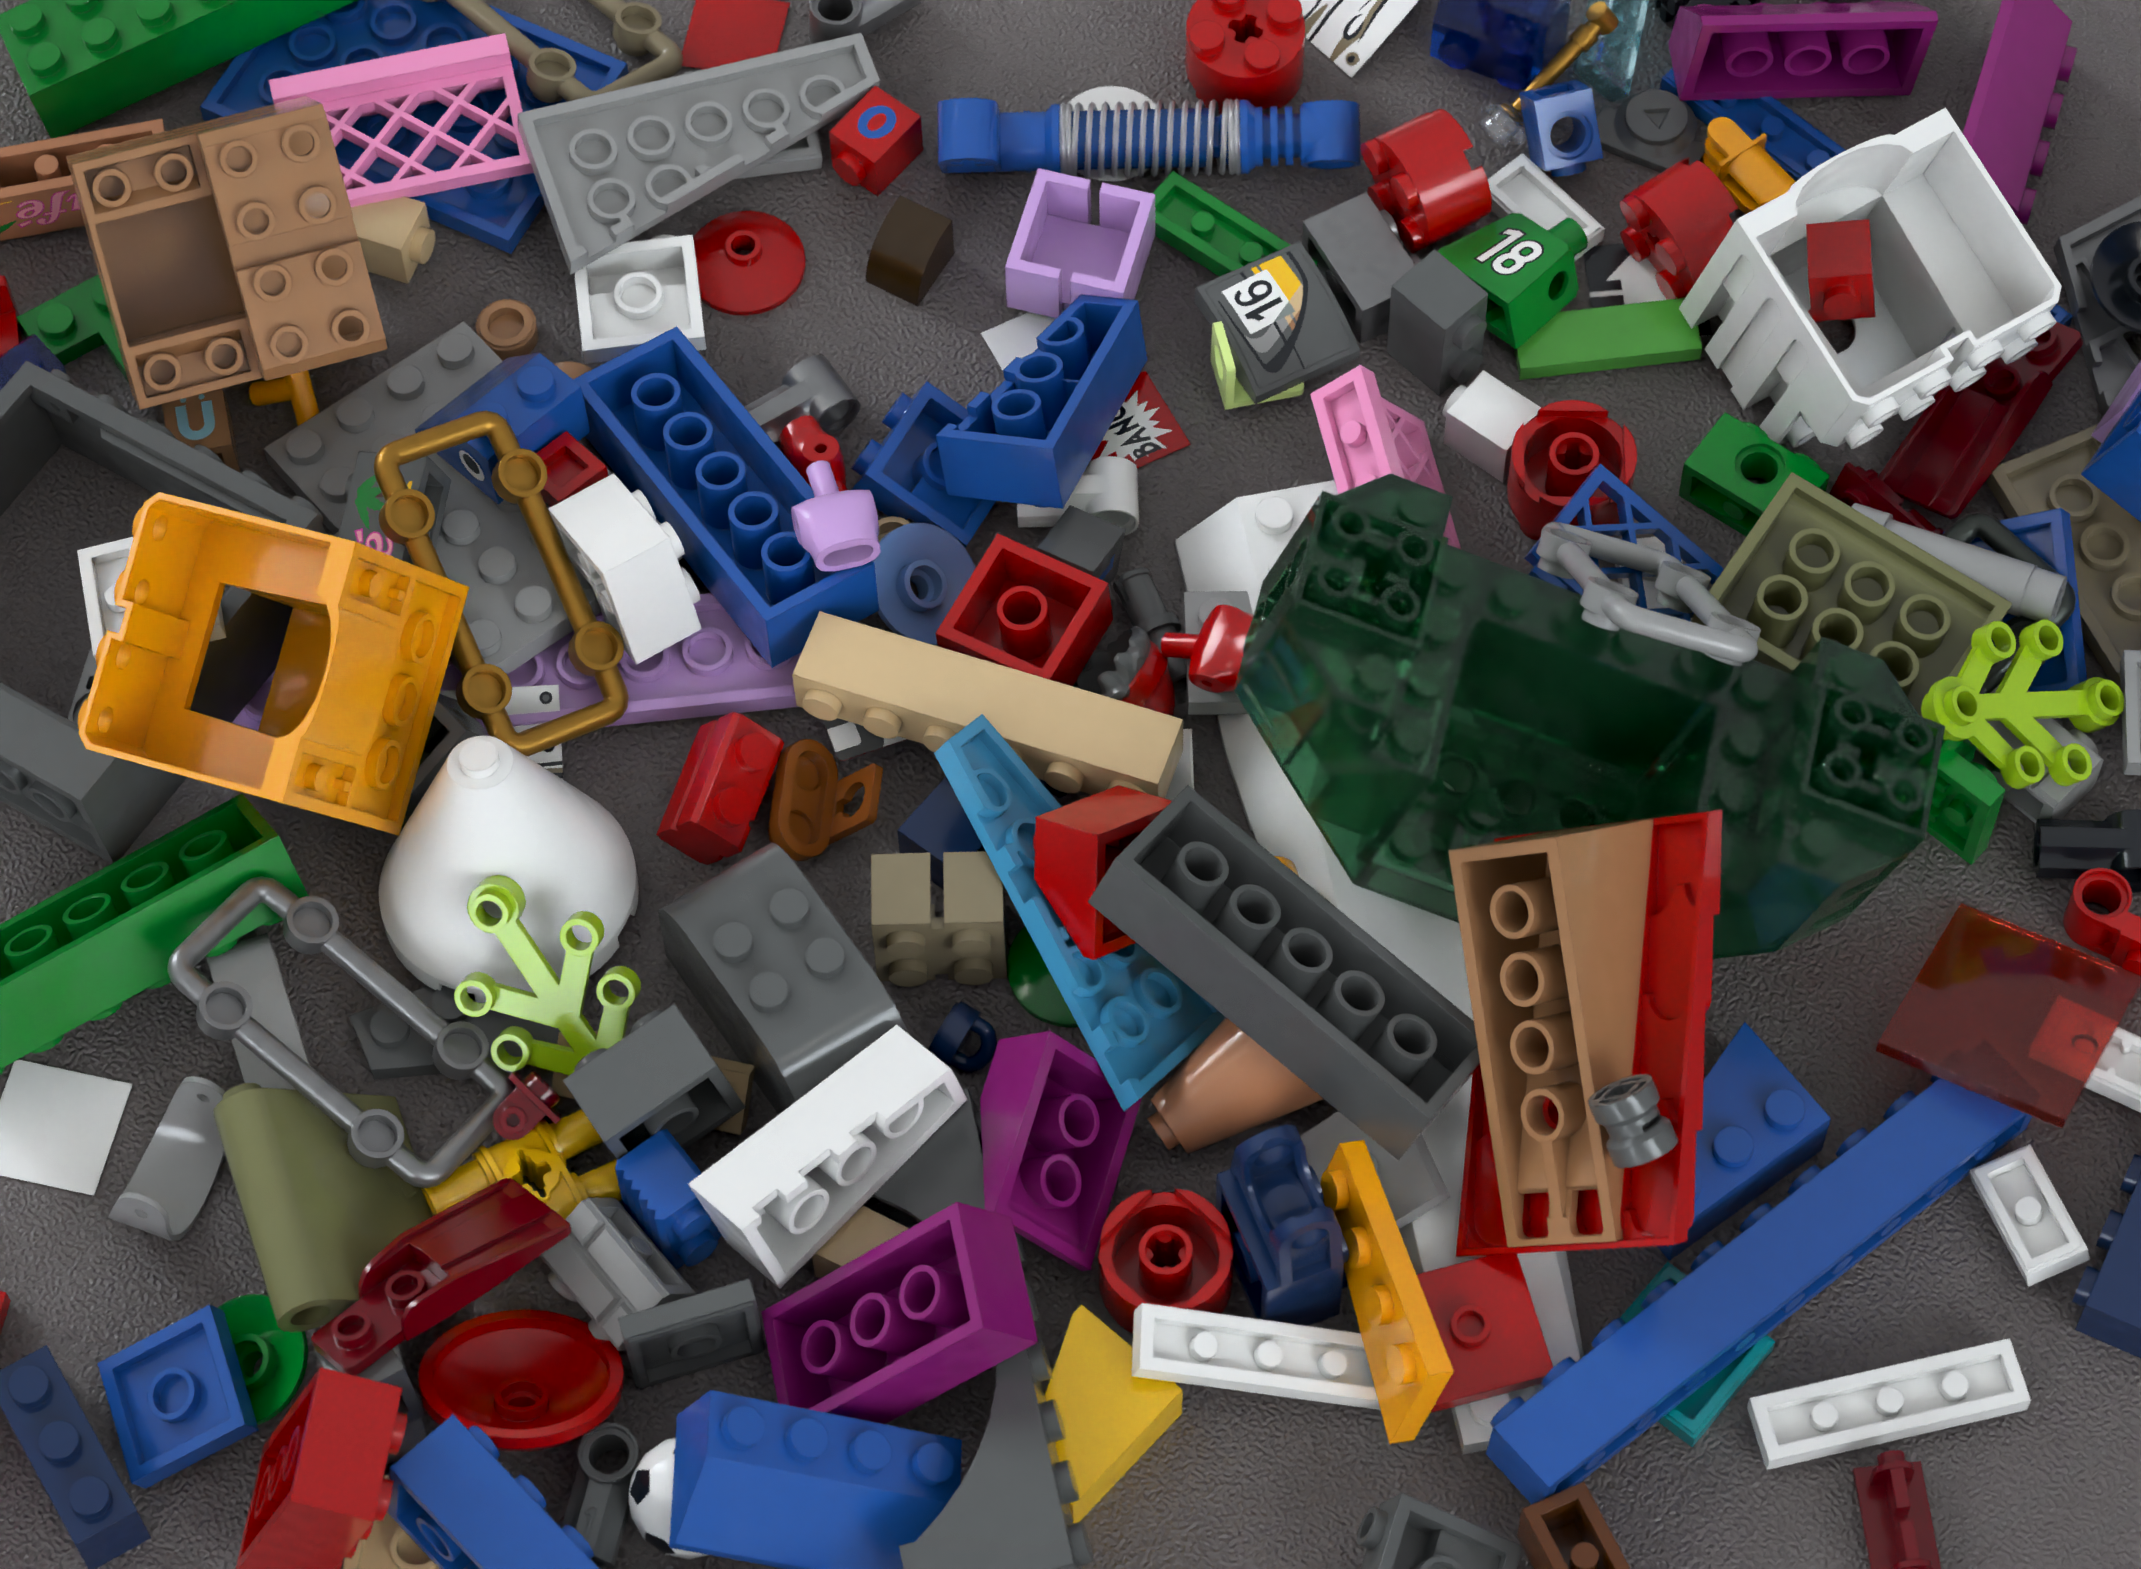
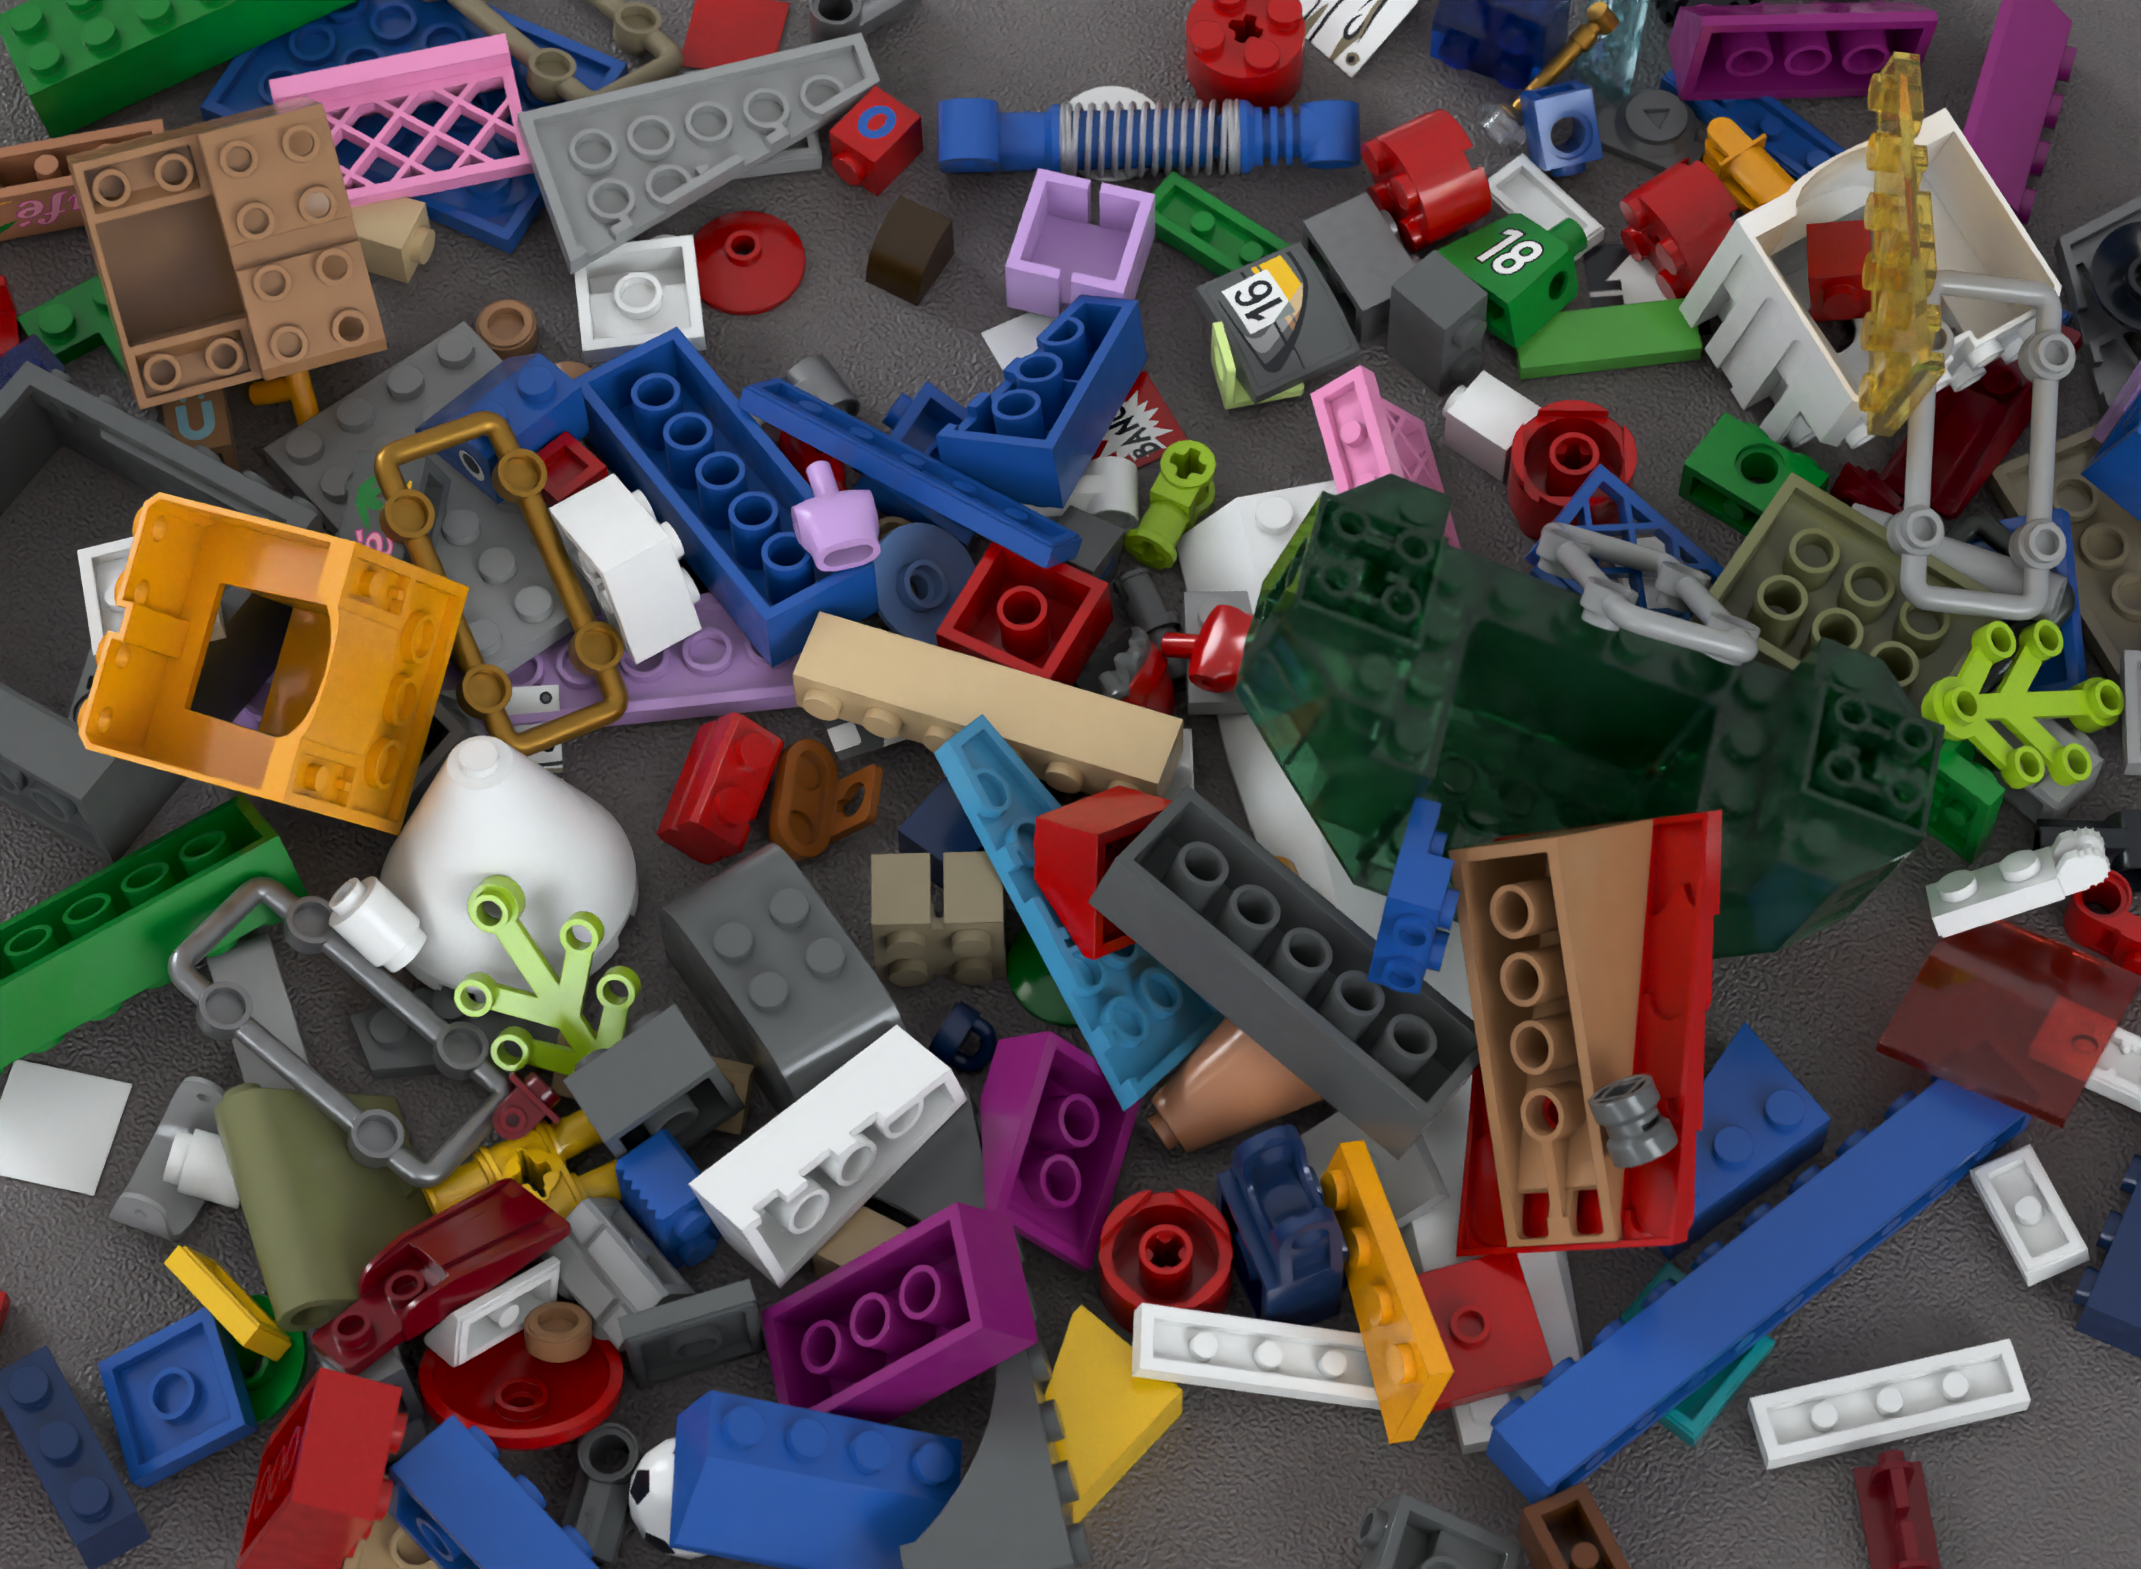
(201, 1168): none -> white brick
(228, 1302): none -> yellow tile
(376, 923): none -> white brick
(494, 1314): none -> white slope
(558, 1332): none -> medium nougat tile
(911, 472): none -> blue tile
(1176, 502): none -> lime connector
(1416, 906): none -> blue plate
(1903, 254): none -> clear yellow wing
(2018, 882): none -> white hinge
(2039, 542): none -> light grey bar

